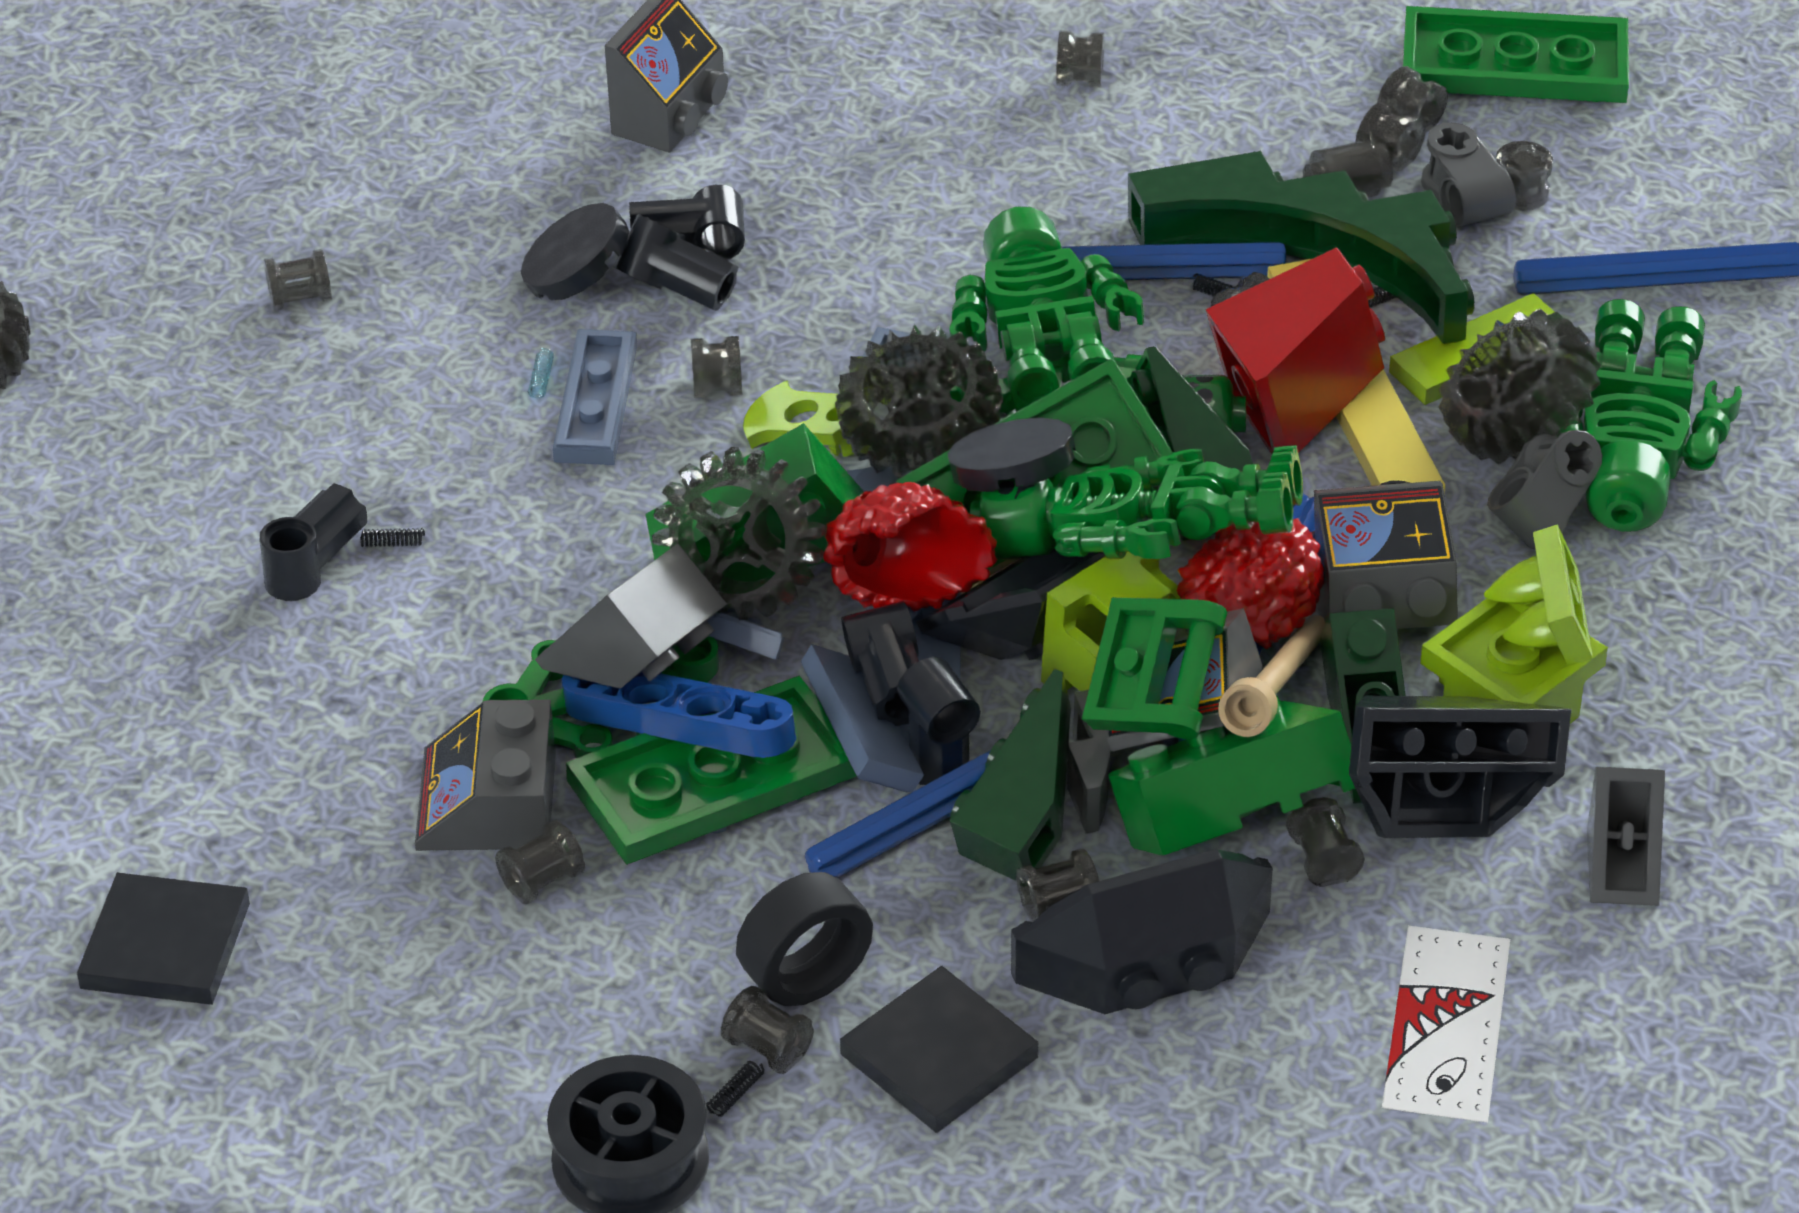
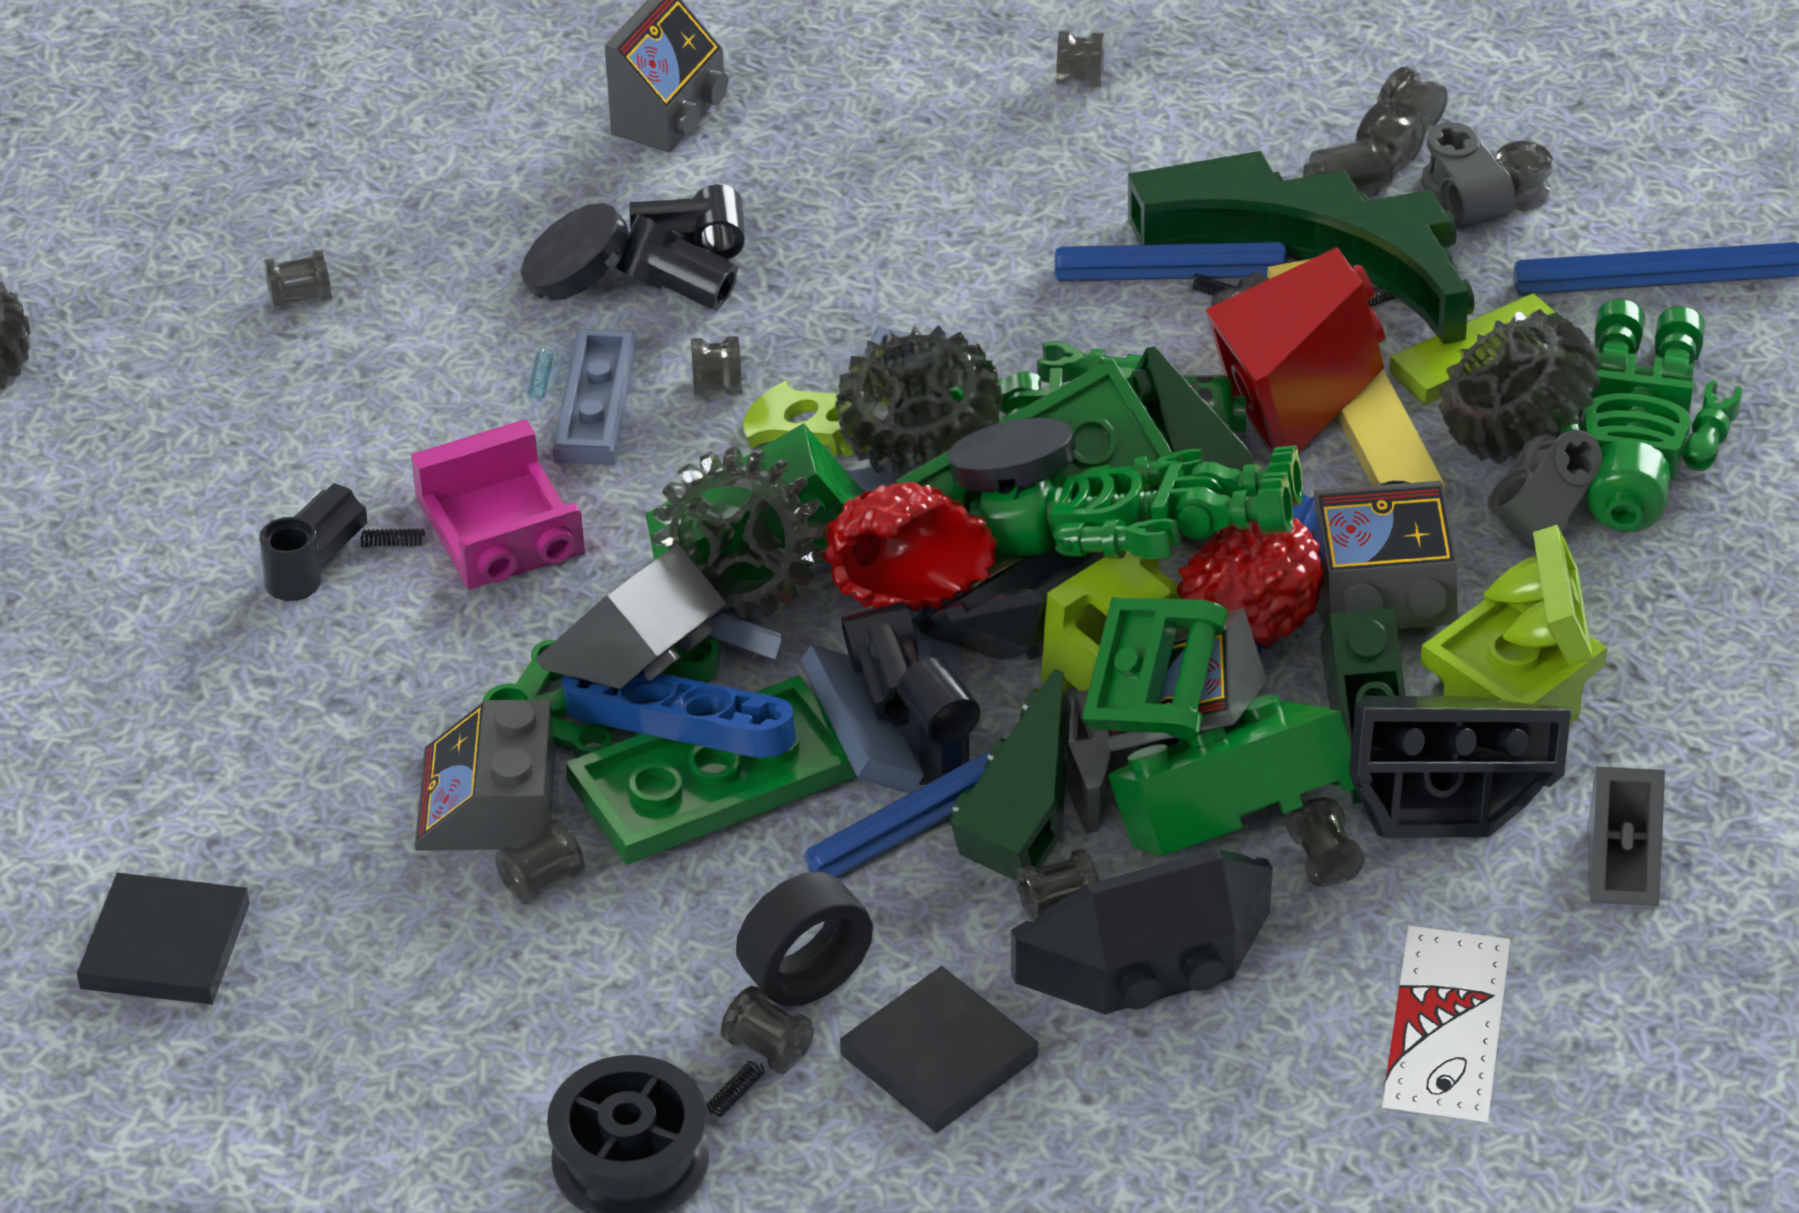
(495, 505): none -> dark pink panel
(1040, 300): green piece -> none
(1252, 702): tan piece -> none
(1519, 53): green plate -> none

